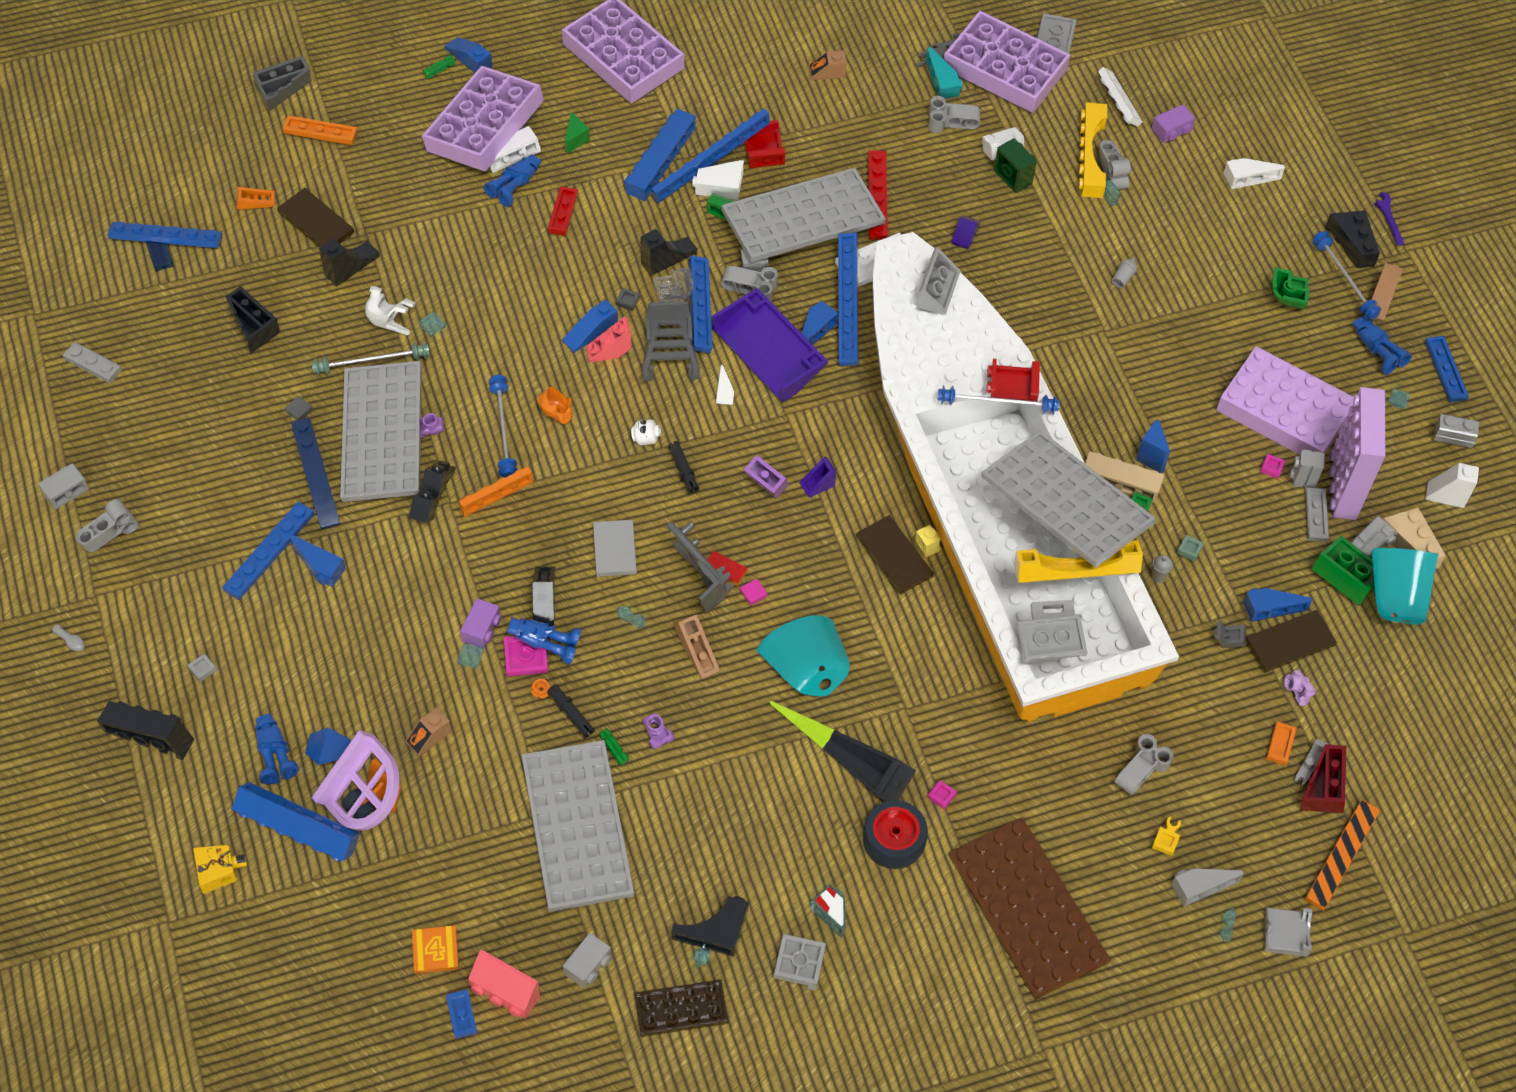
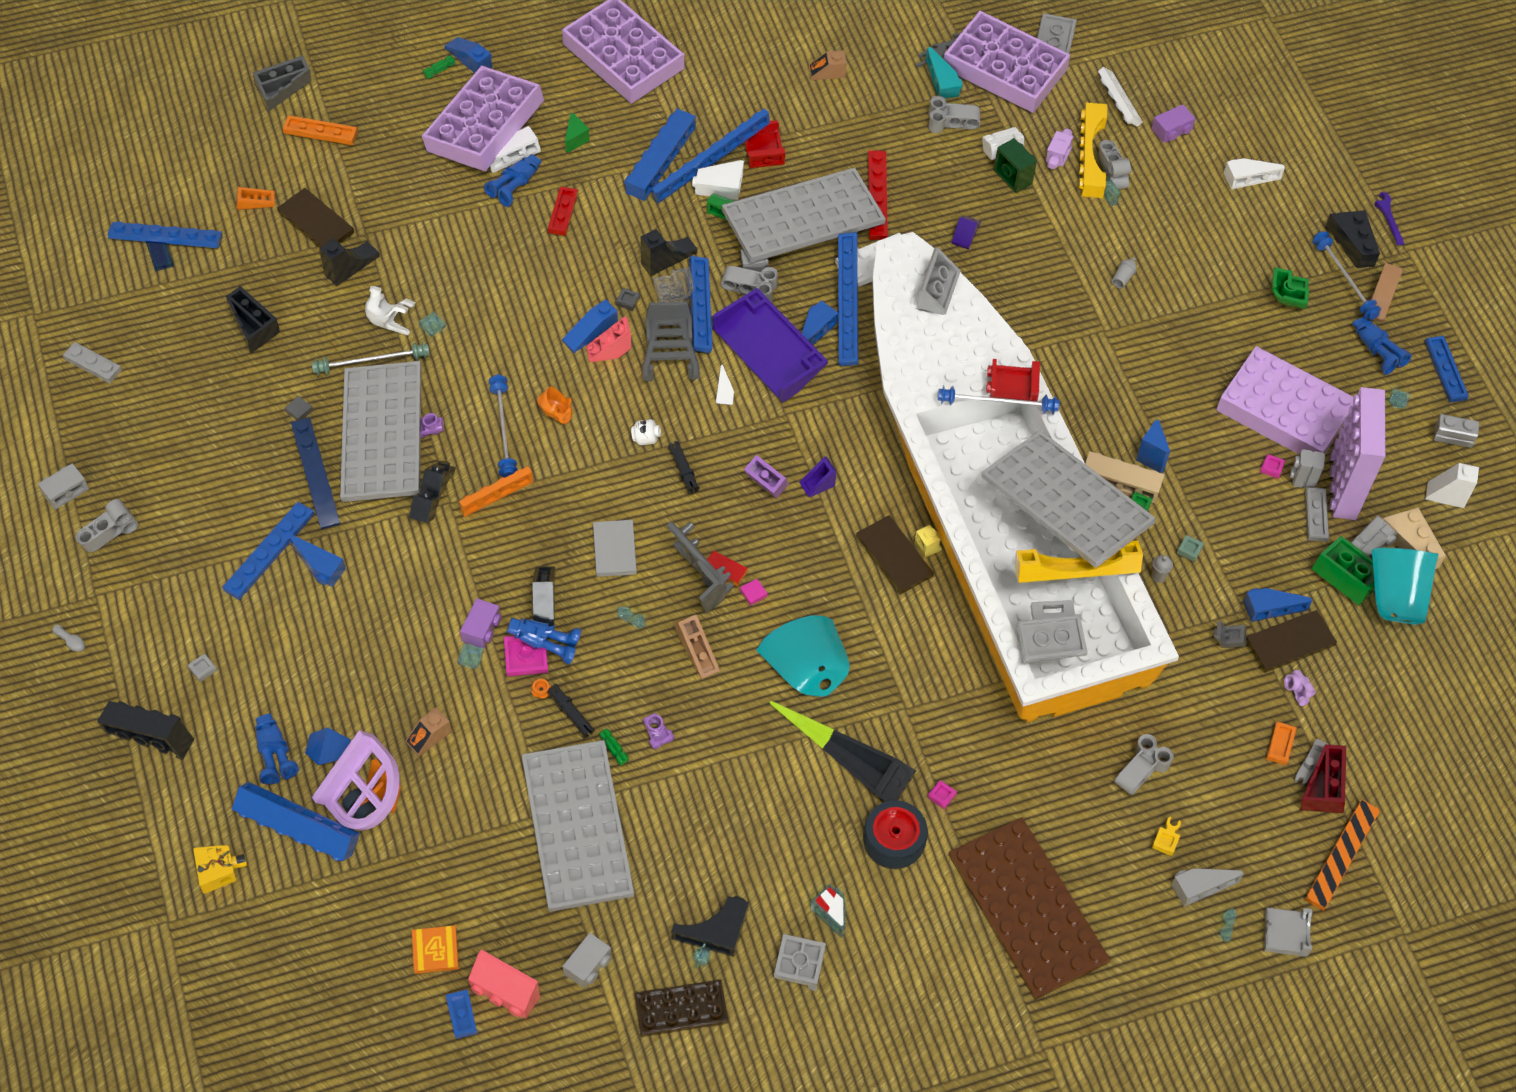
(1059, 148): none -> lavender piece

